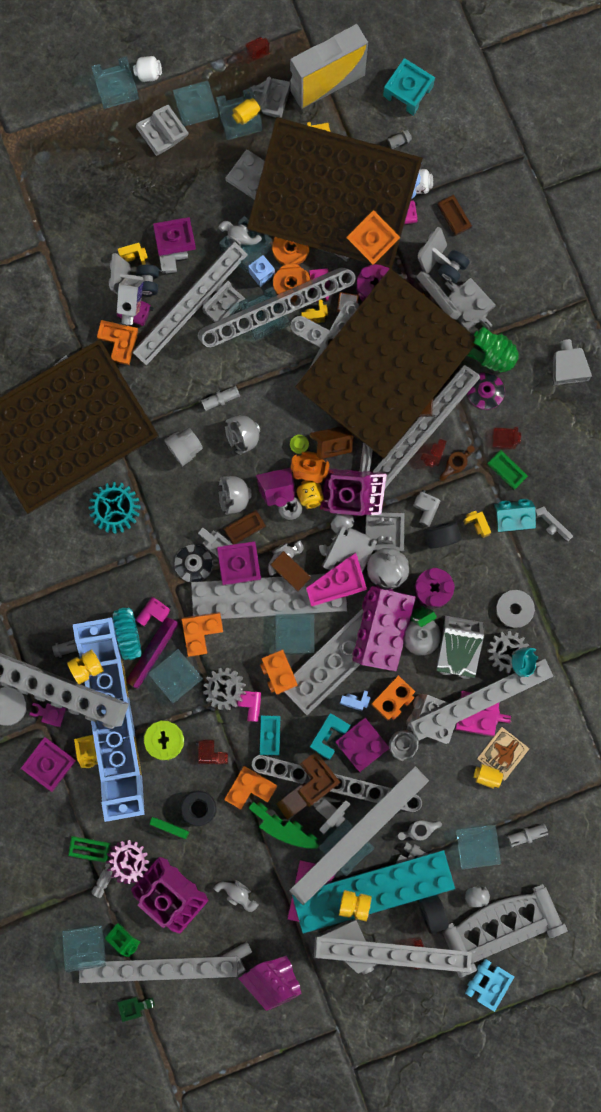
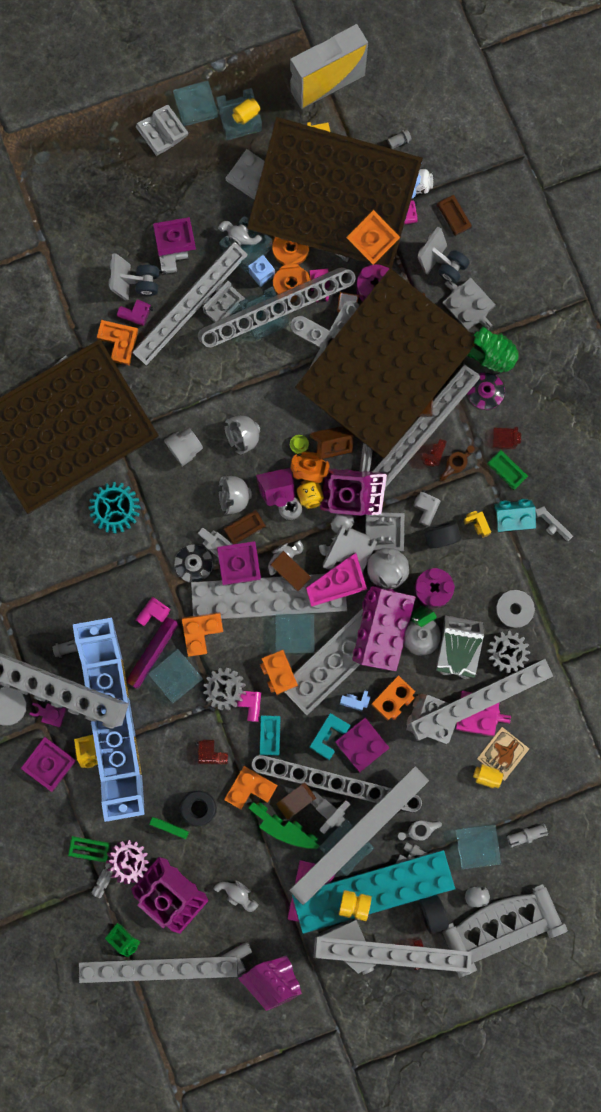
(84, 667): yellow wheel -> none
(84, 948): clear light blue plate -> none
(115, 84): clear light blue panel -> none
(127, 633): teal gear -> none
(129, 292): light grey torso -> none
(131, 1007): dark green plate -> none
(132, 251): yellow bracket -> none
(147, 68): white head -> none
(173, 746): lime piece -> none
(220, 398): light grey pin -> none
(258, 48): clear red bracket -> none
(272, 96): light grey slope -> none
(316, 316): yellow bracket -> none
(321, 778): reddish brown plate -> none
(403, 745): light grey hair -> none
(409, 85): teal panel -> none
(437, 295): light grey plate -> none
(495, 988): medium azure plate -> none
(524, 661): teal hair -> none
(570, 365): light grey torso -> none

